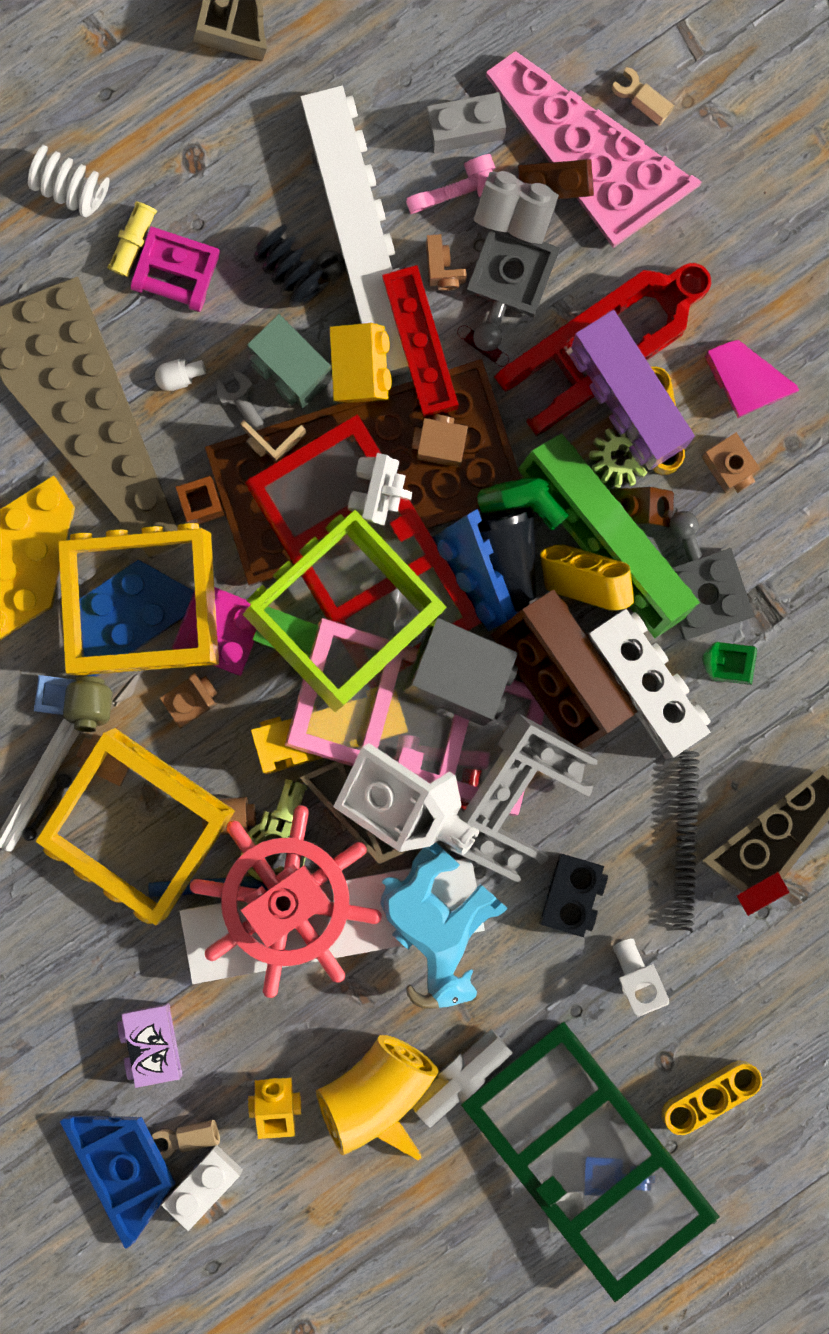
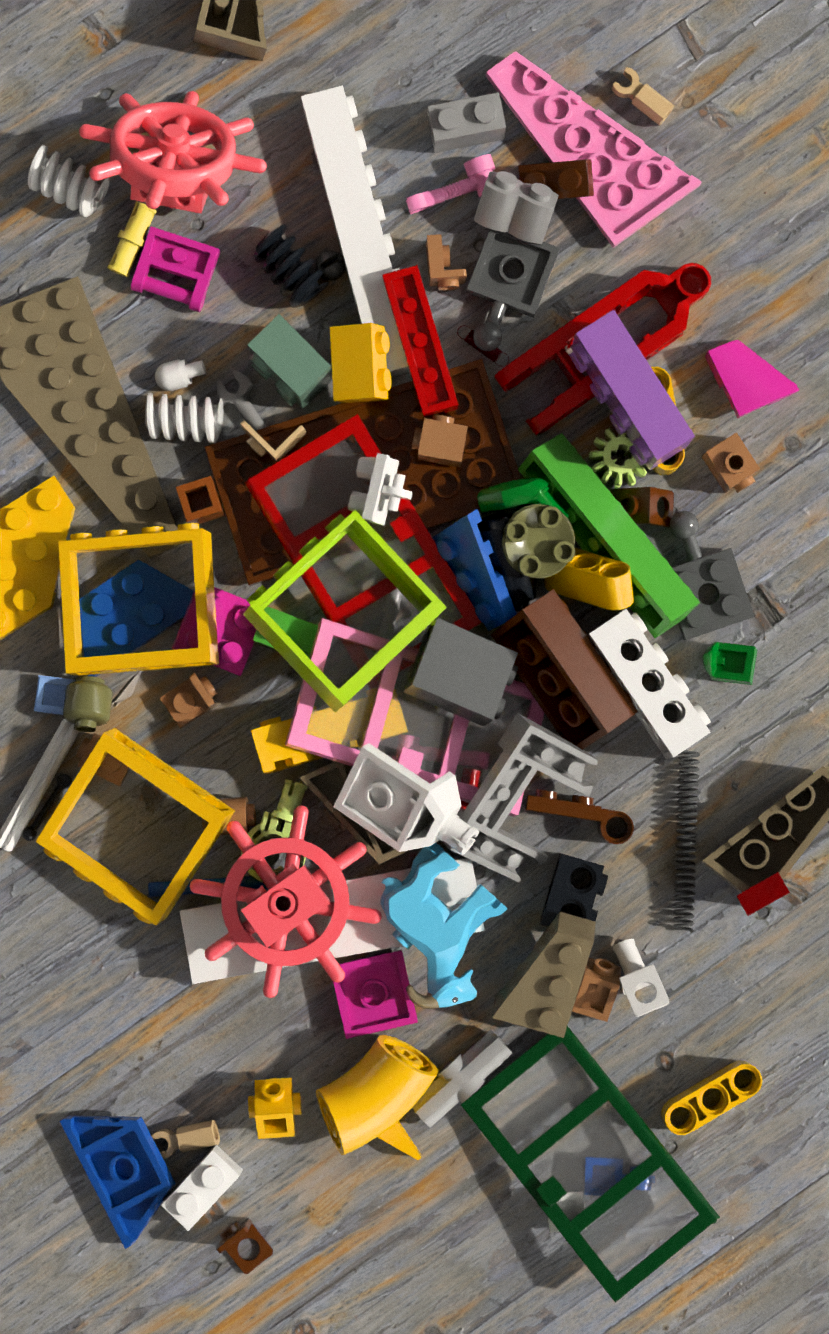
(150, 1045): lavender brick -> none
(171, 164): none -> coral piece
(183, 418): none -> white piece
(234, 1235): none -> reddish brown bracket
(374, 995): none -> dark pink plate
(538, 541): none -> olive dish
(549, 978): none -> dark tan wedge
(581, 808): none -> reddish brown plate
(598, 989): none -> medium nougat bracket

